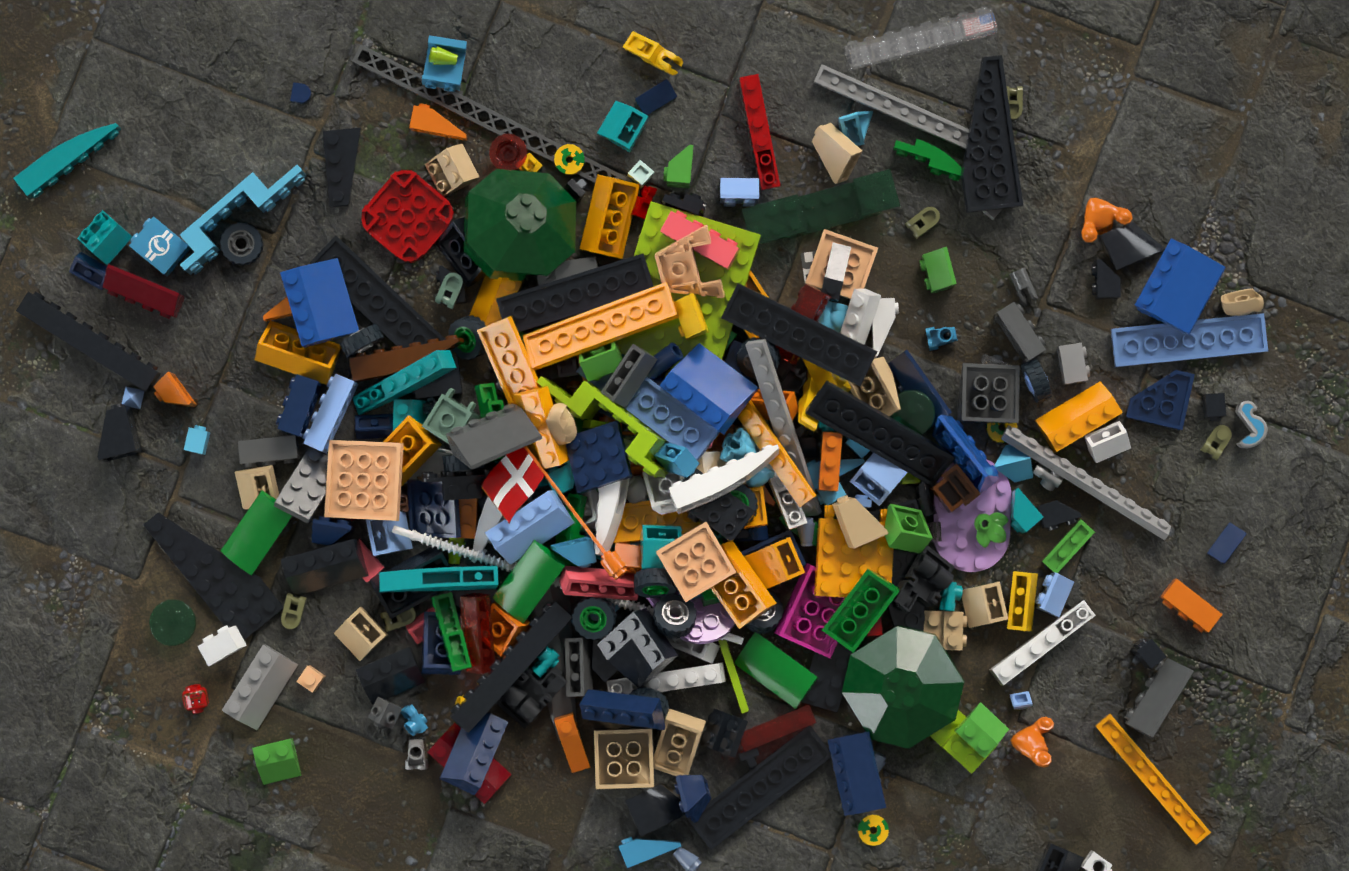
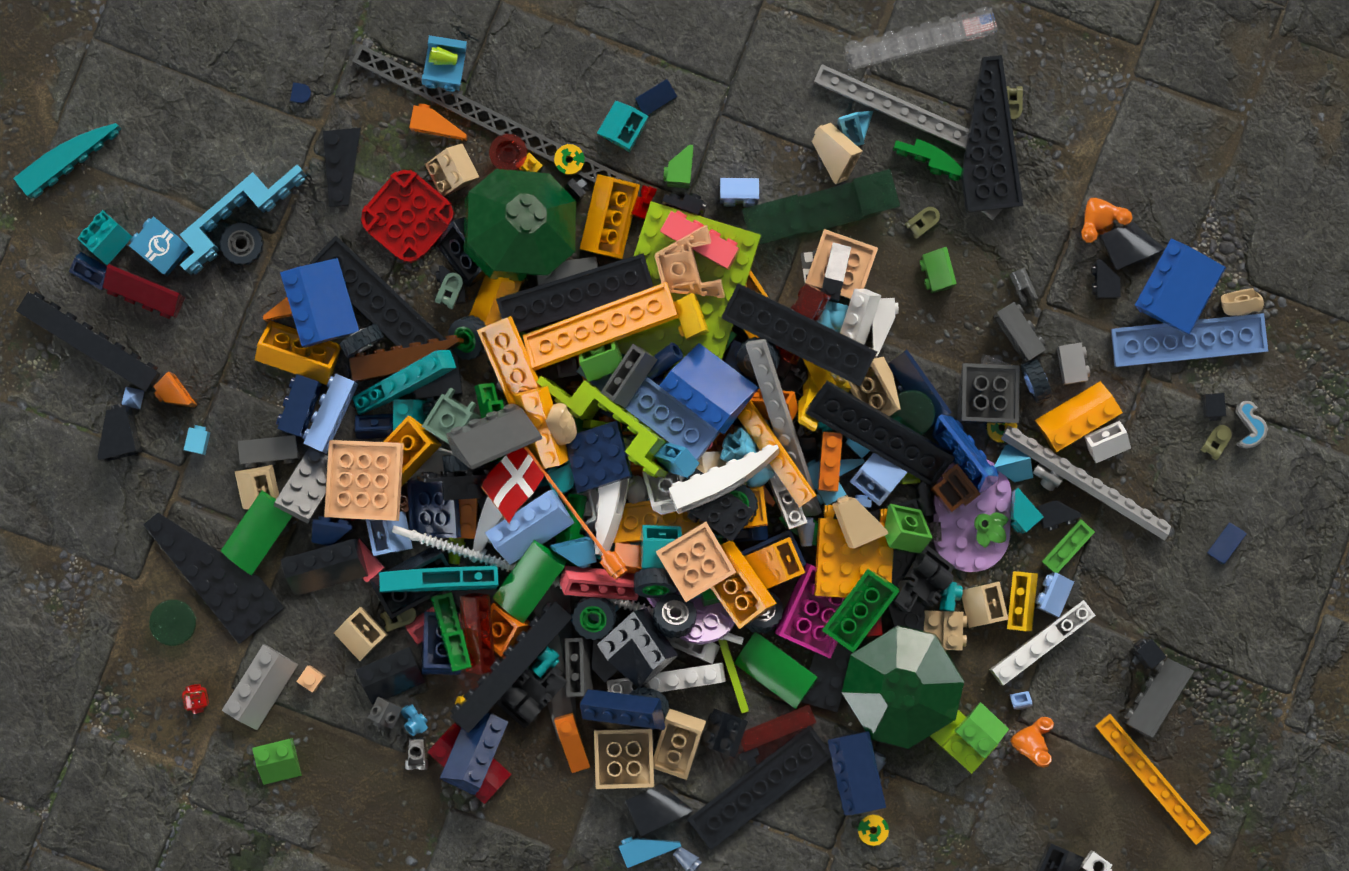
(222, 645): white brick -> none
(290, 618): olive plate -> none
(640, 173): light aqua plate -> none
(653, 53): yellow plate -> none
(693, 794): dark blue slope -> none
(759, 131): red slope -> none
(936, 336): dark azure plate -> none
(1164, 401): dark blue plate -> none
(1190, 606): orange brick -> none

